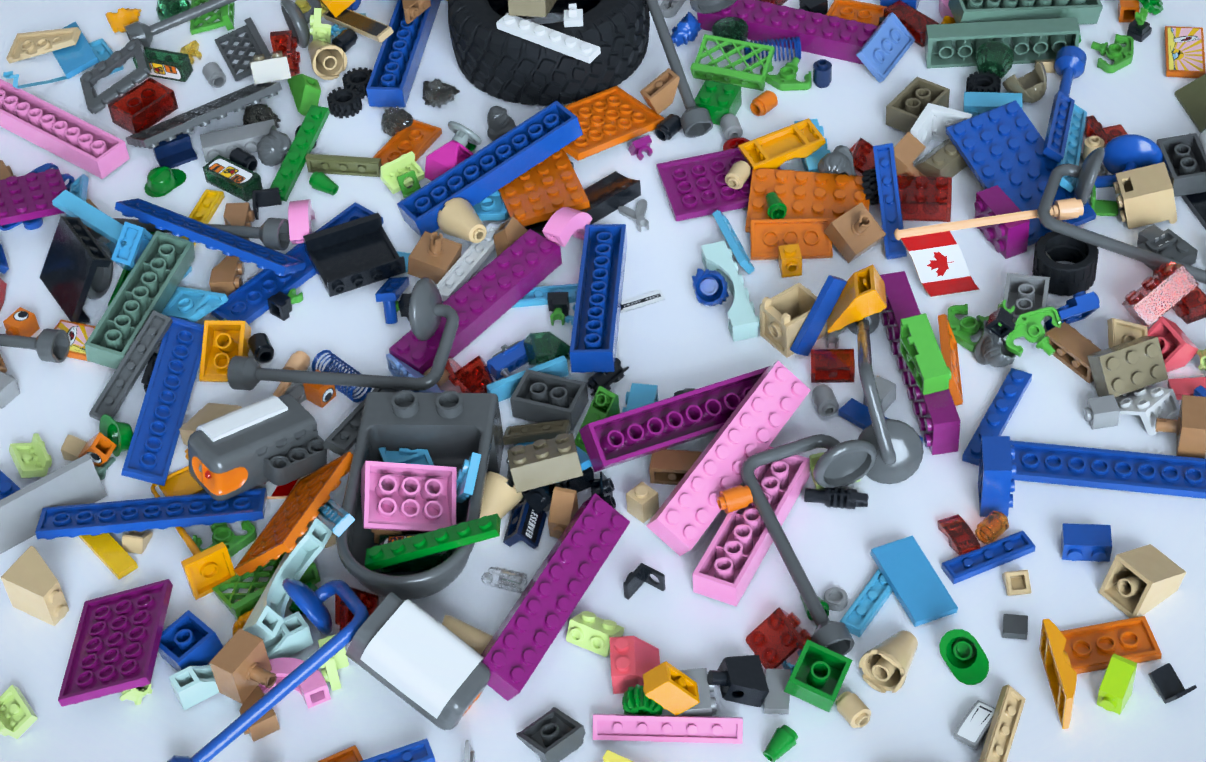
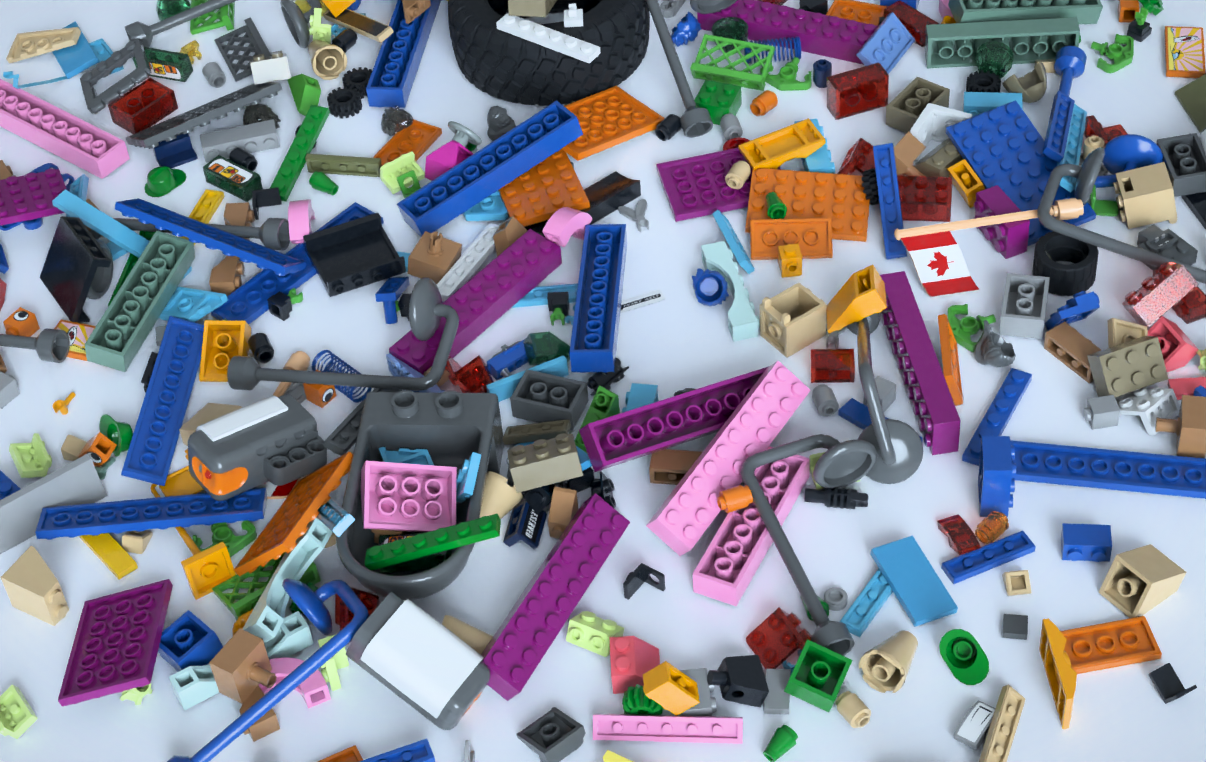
(62, 405): none -> light orange hand
(122, 18): light orange hair -> none
(131, 366): dark grey plate -> none
(137, 240): dark azure window -> none
(273, 147): dark grey hair -> none
(286, 43): clear red bracket -> none
(438, 93): clear smoke hair -> none
(461, 221): tan cone -> none
(512, 580): clear hinge -> none
(641, 145): magenta tile -> none
(642, 502): tan brick -> none
(661, 91): medium nougat slope -> none
(818, 315): blue tile -> none
(838, 162): dark grey hair -> none
(854, 232): medium nougat brick -> none
(857, 91): none -> clear red brick
(923, 354): bright green wedge -> none
(965, 181): none -> light orange brick
(1001, 320): black piece -> none
(1030, 327): bright green piece -> none
(1117, 684): lime slope -> none

